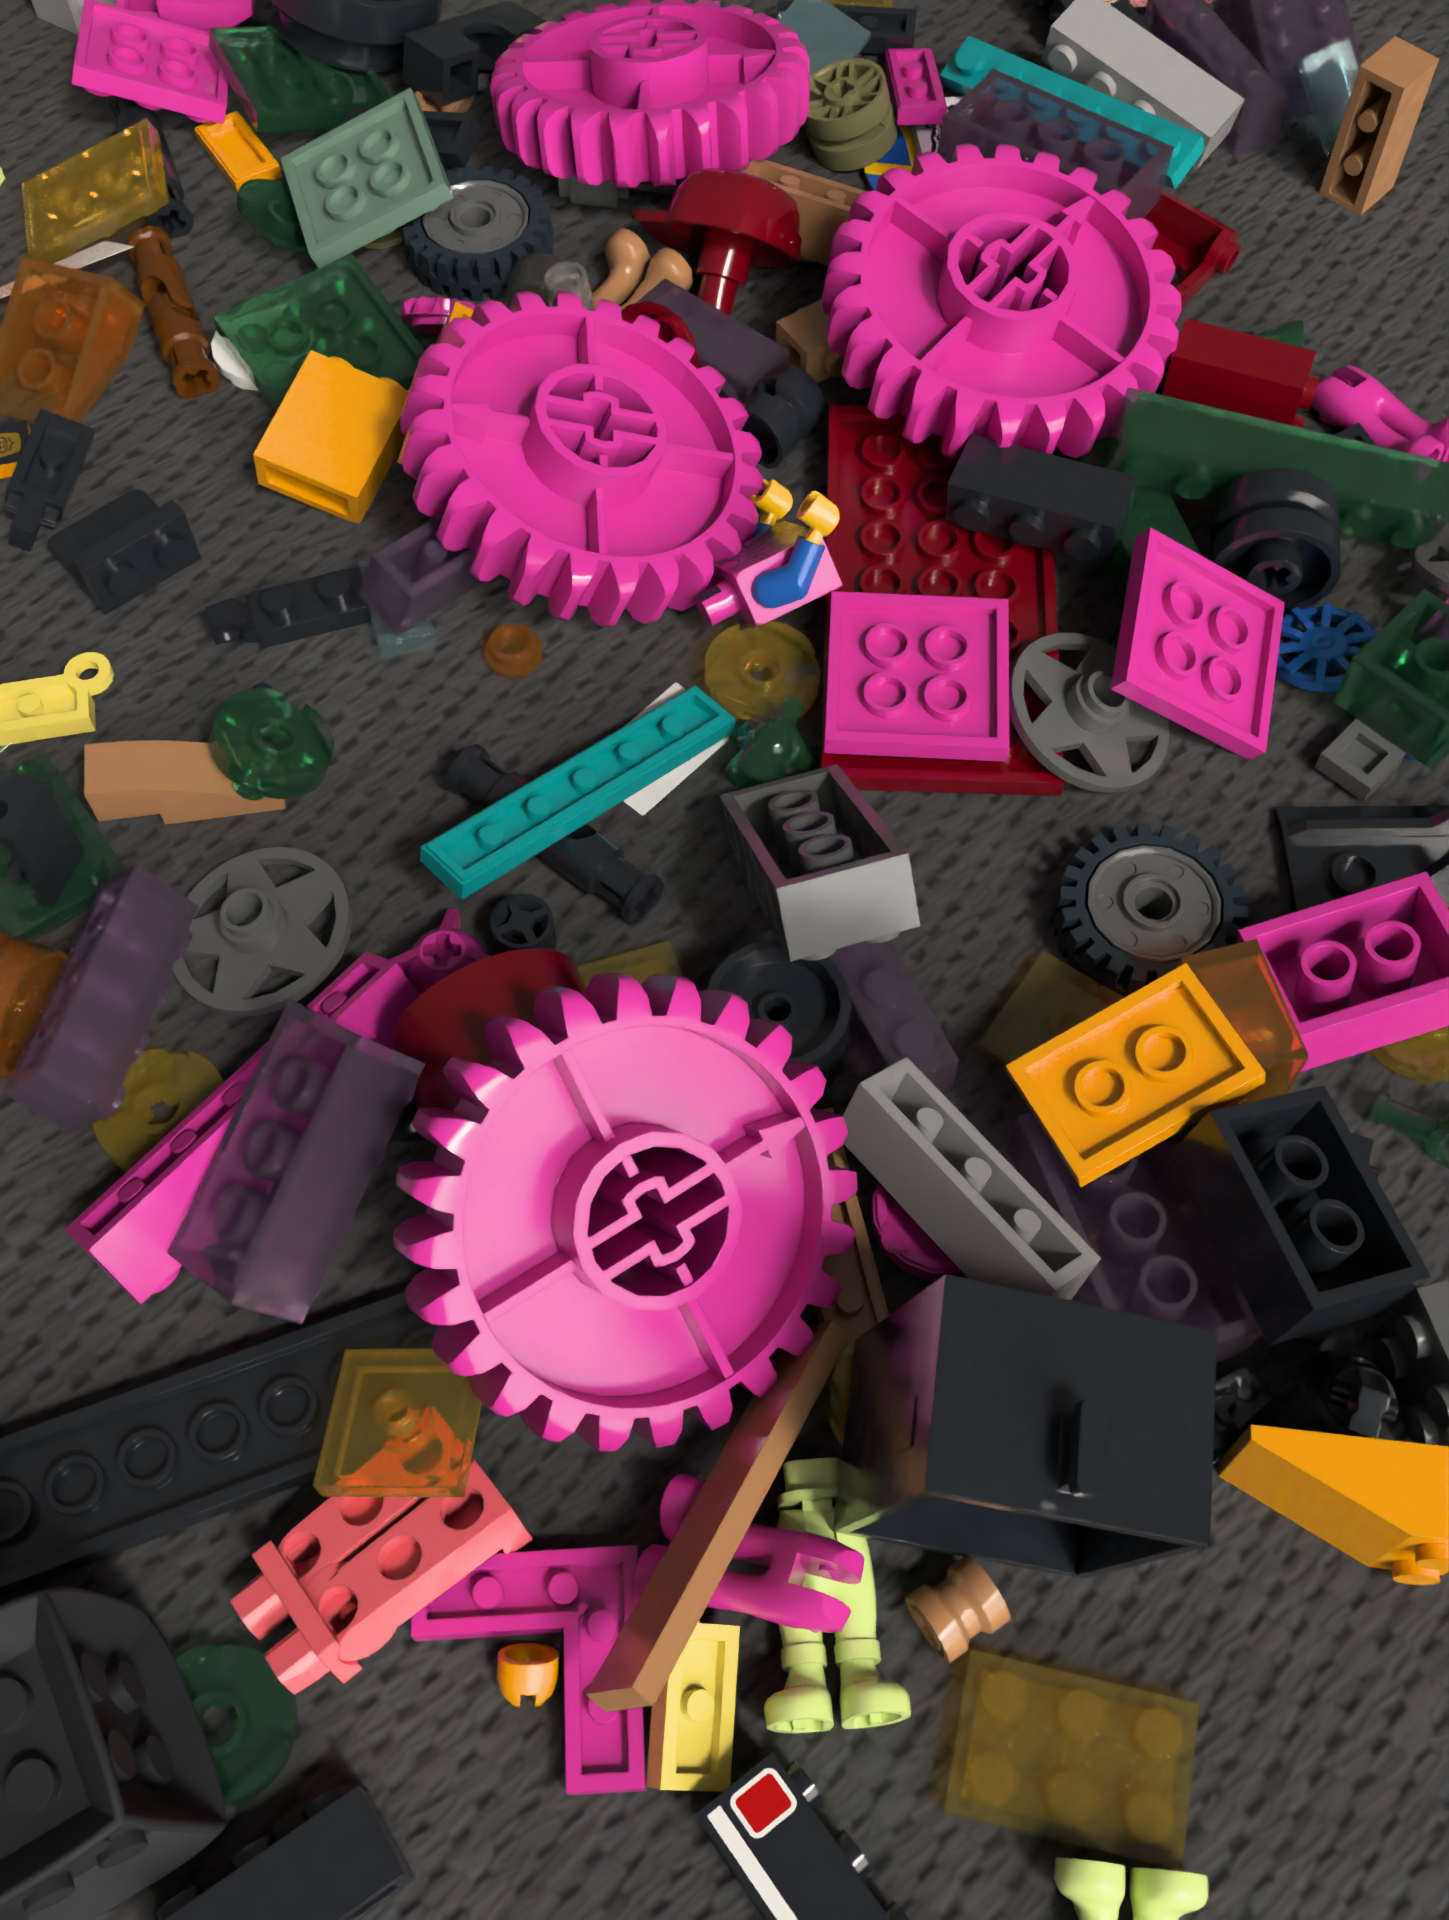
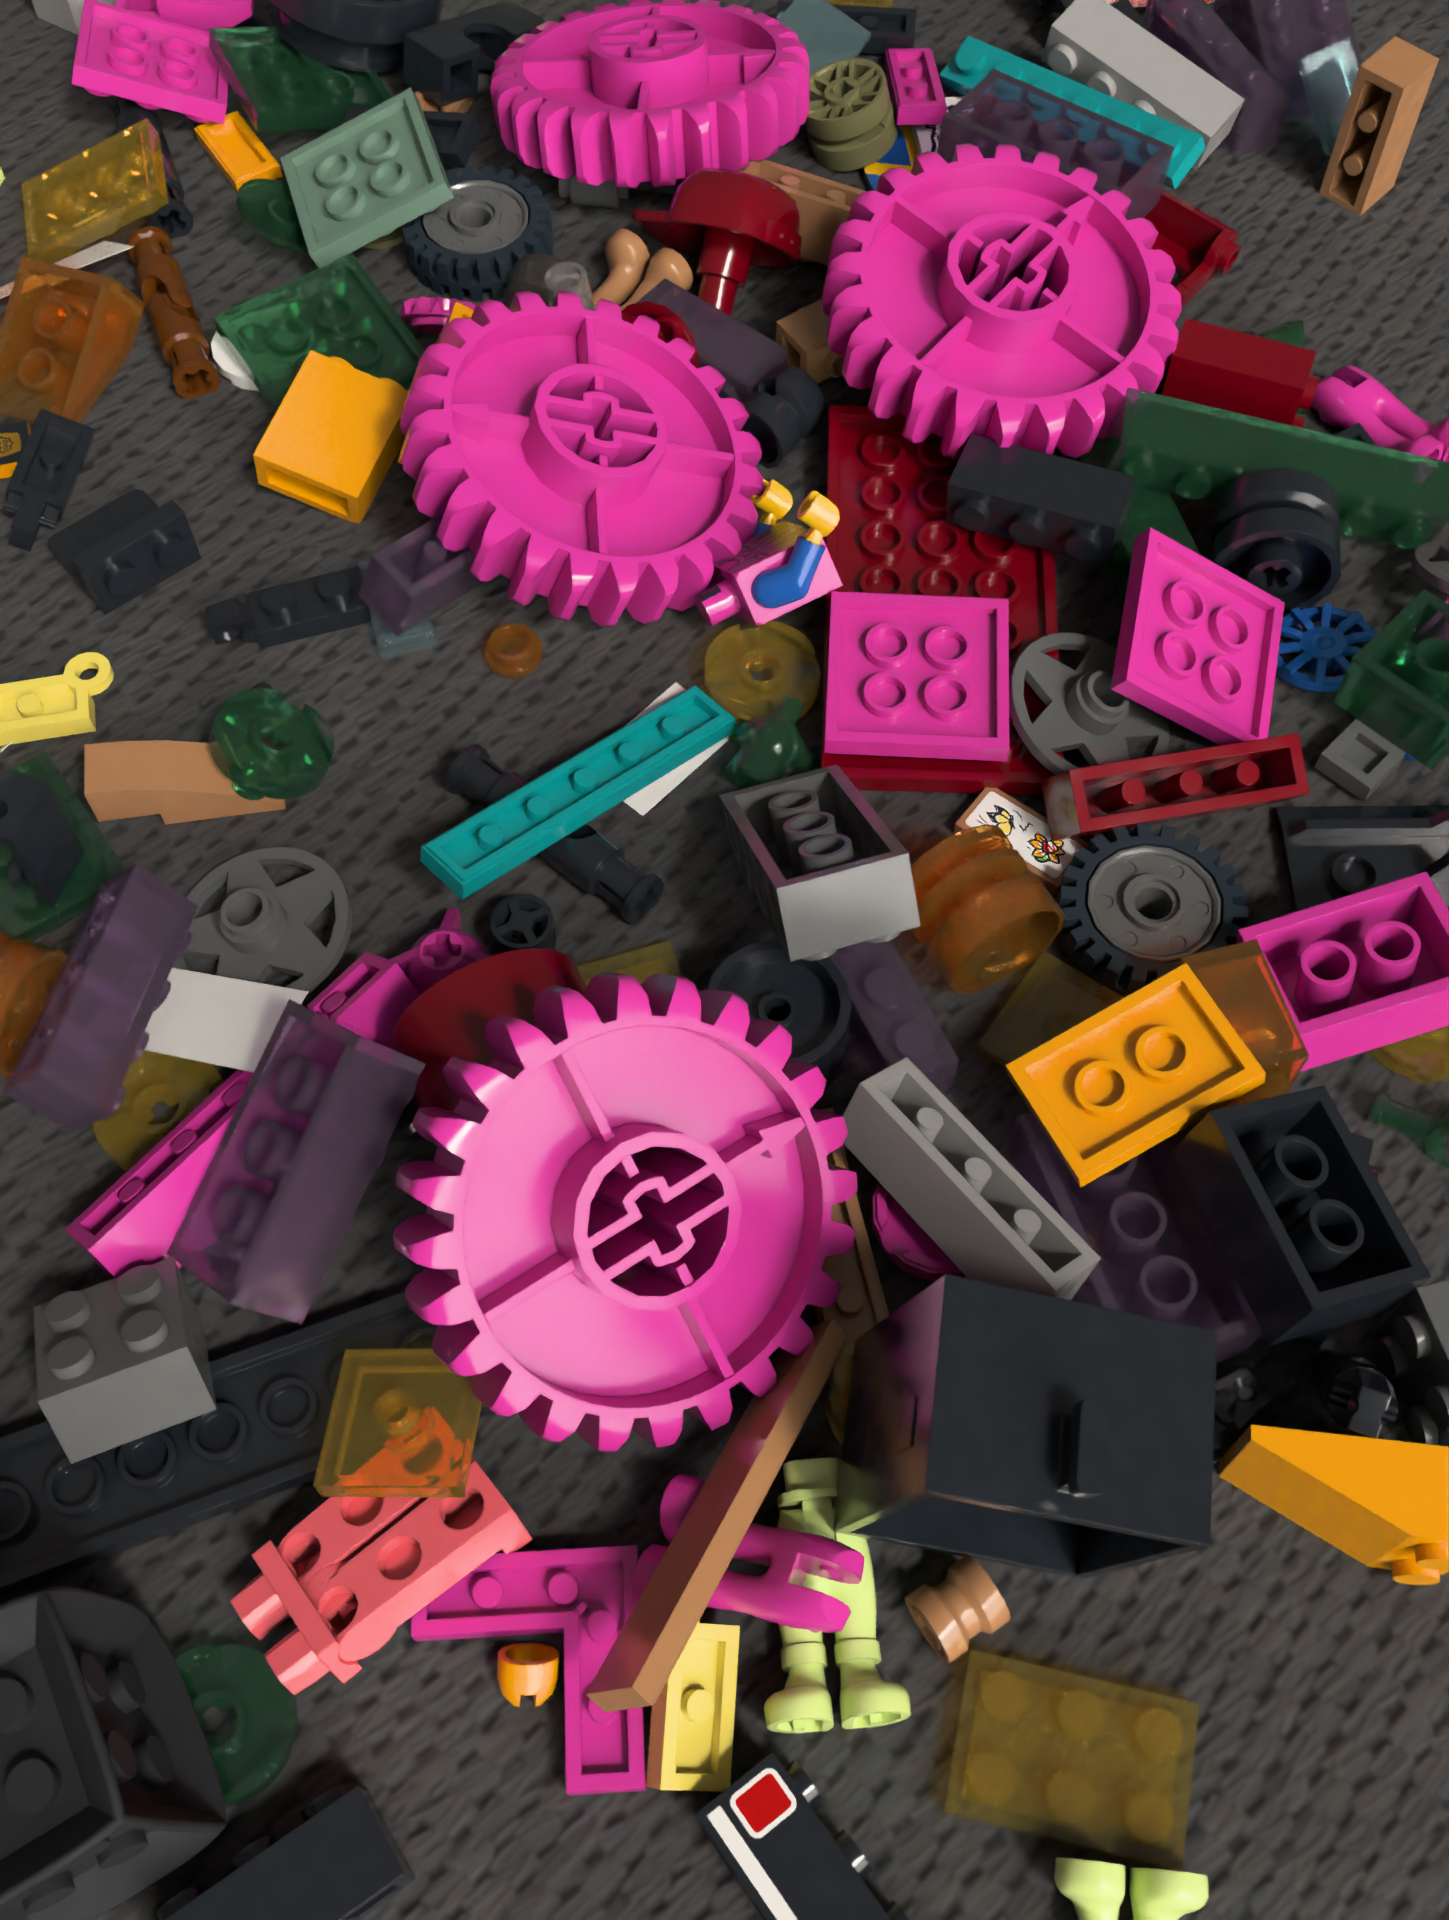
(121, 1360): none -> dark grey brick
(217, 1019): none -> white sticker
(981, 909): none -> clear orange wheel
(1026, 832): none -> tile
(1174, 786): none -> dark red brick

